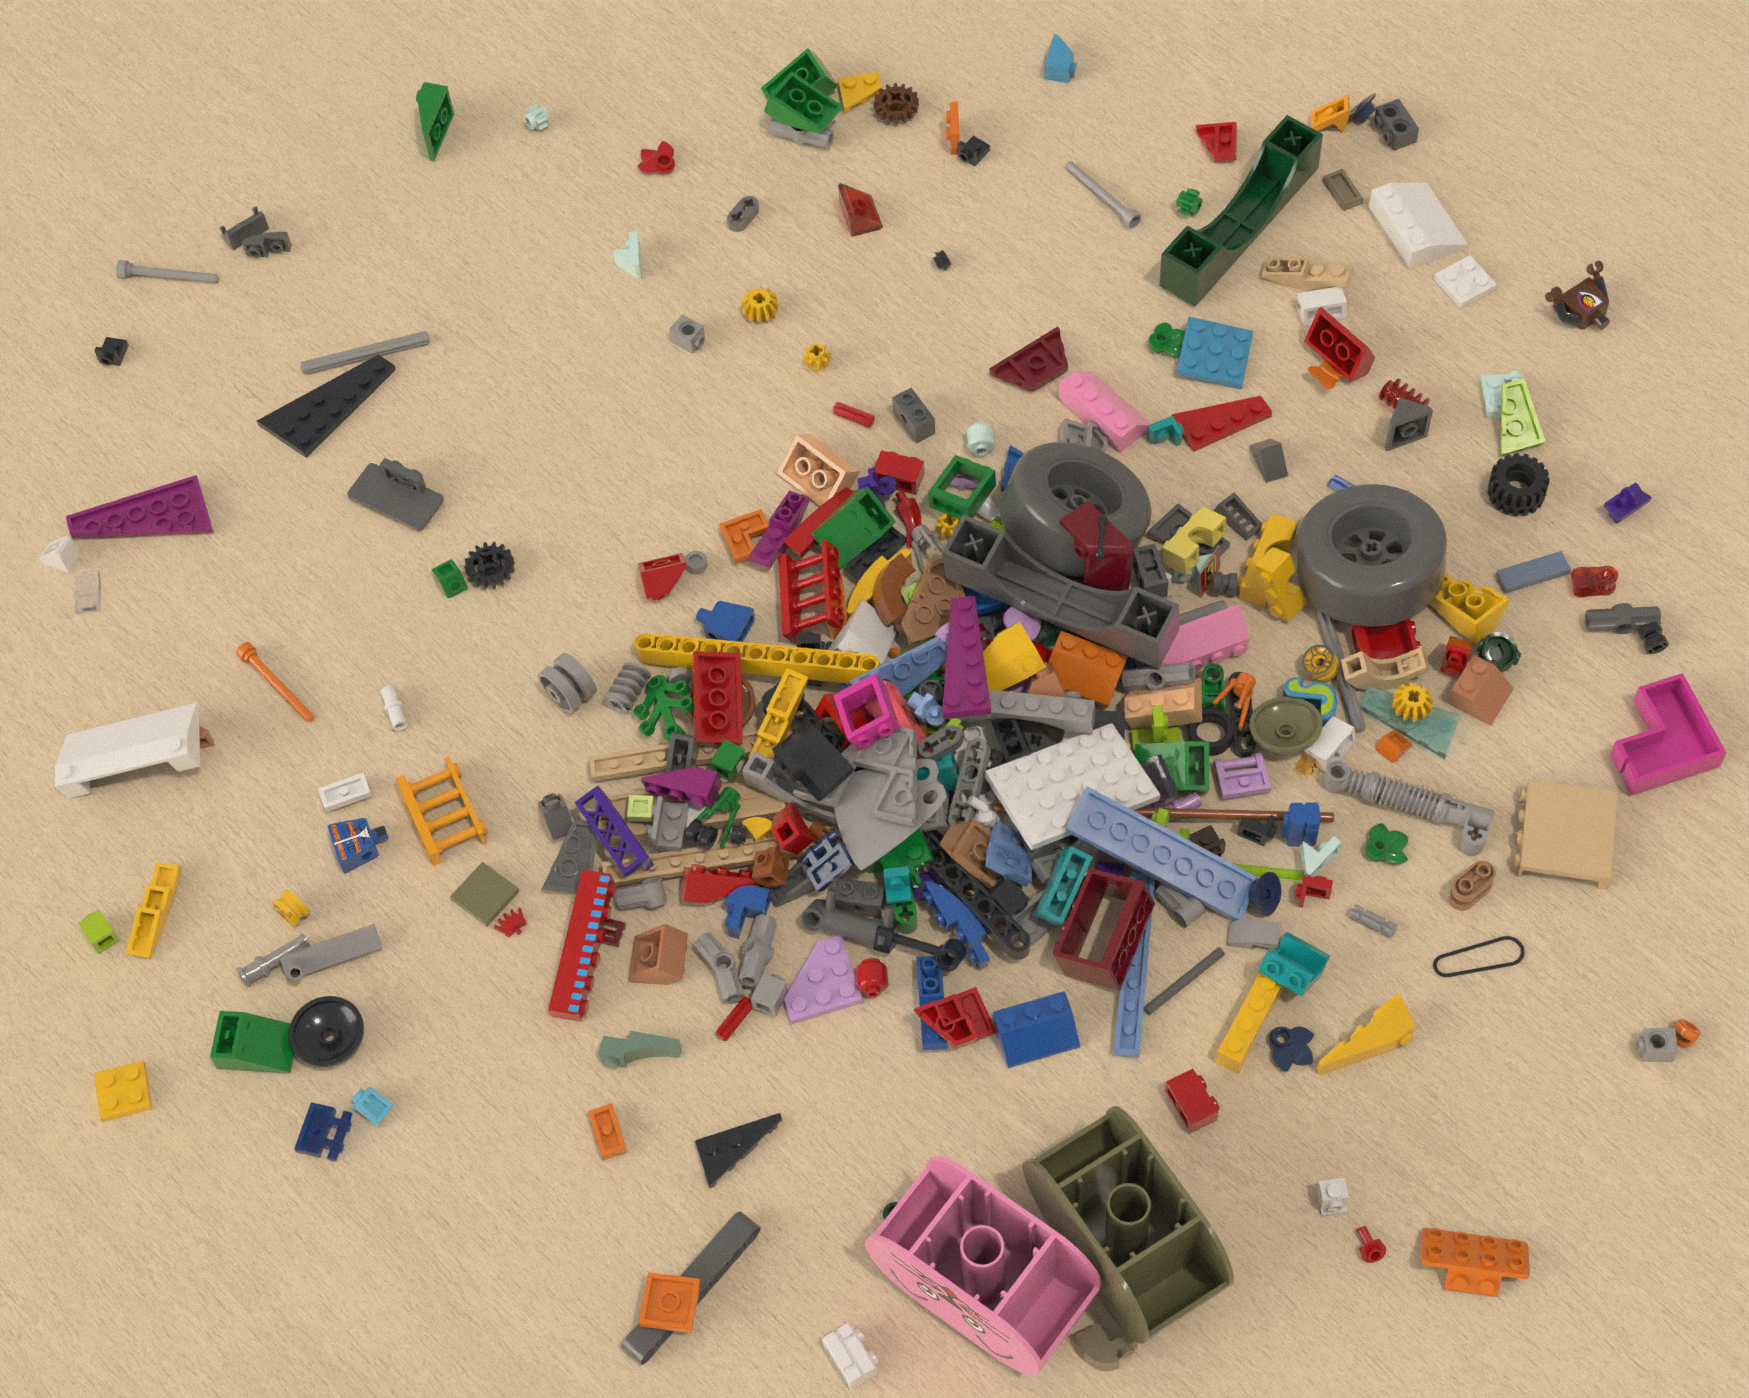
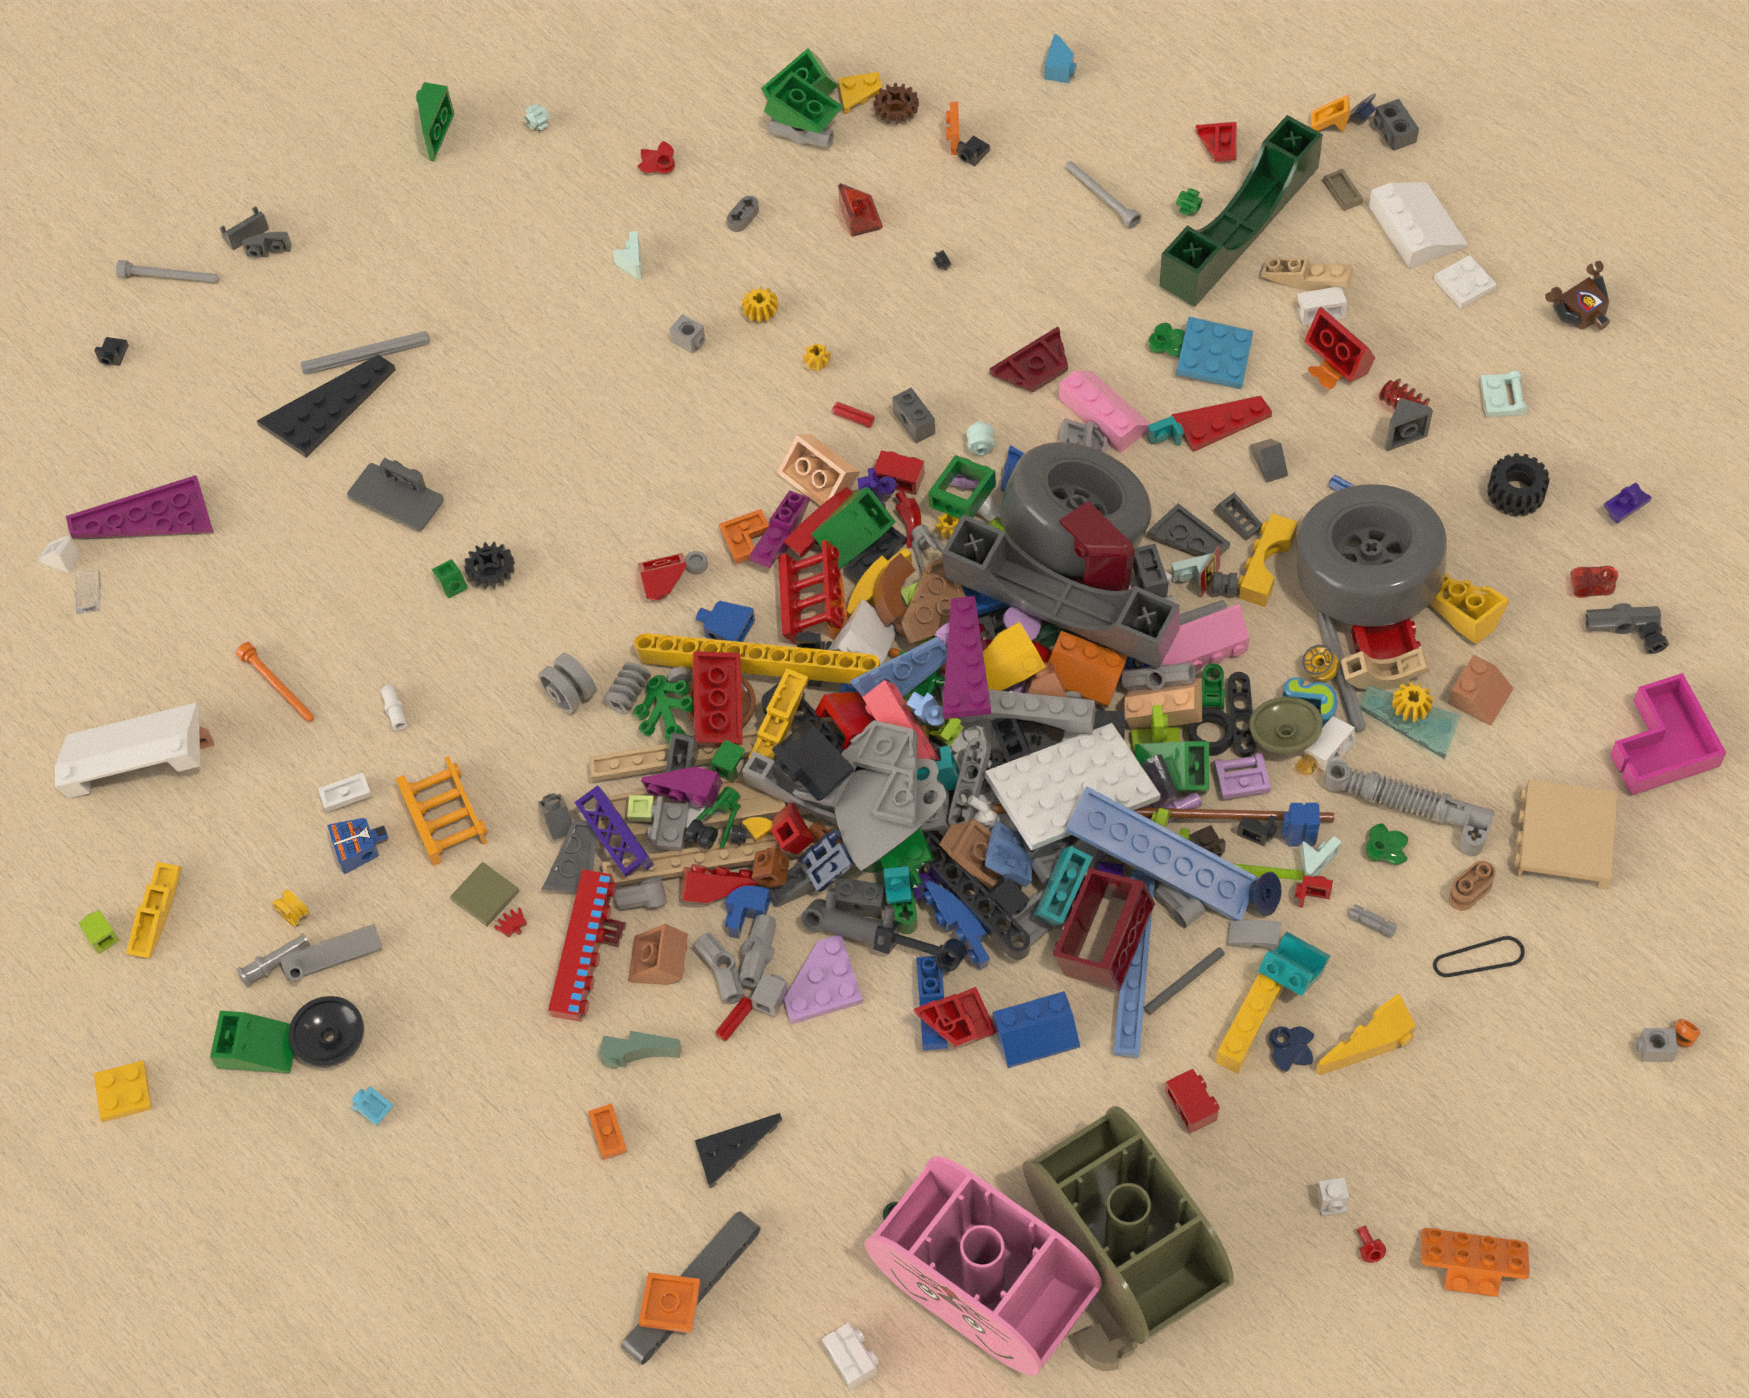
(316, 1130): clear blue plate -> none
(858, 695): dark pink window -> none
(872, 977): red head -> none
(931, 687): dark grey wheel -> none
(940, 743): flat silver beam -> none
(1102, 521): black hinge -> none
(1182, 549): light yellow arch -> none
(1242, 688): orange plant -> none
(1282, 596): yellow arch -> none
(1393, 746): orange slope -> none
(1456, 656): red slope -> none
(1499, 650): dark green cap -> none
(1518, 419): lime wing -> none
(1533, 572): sand blue tile -> none

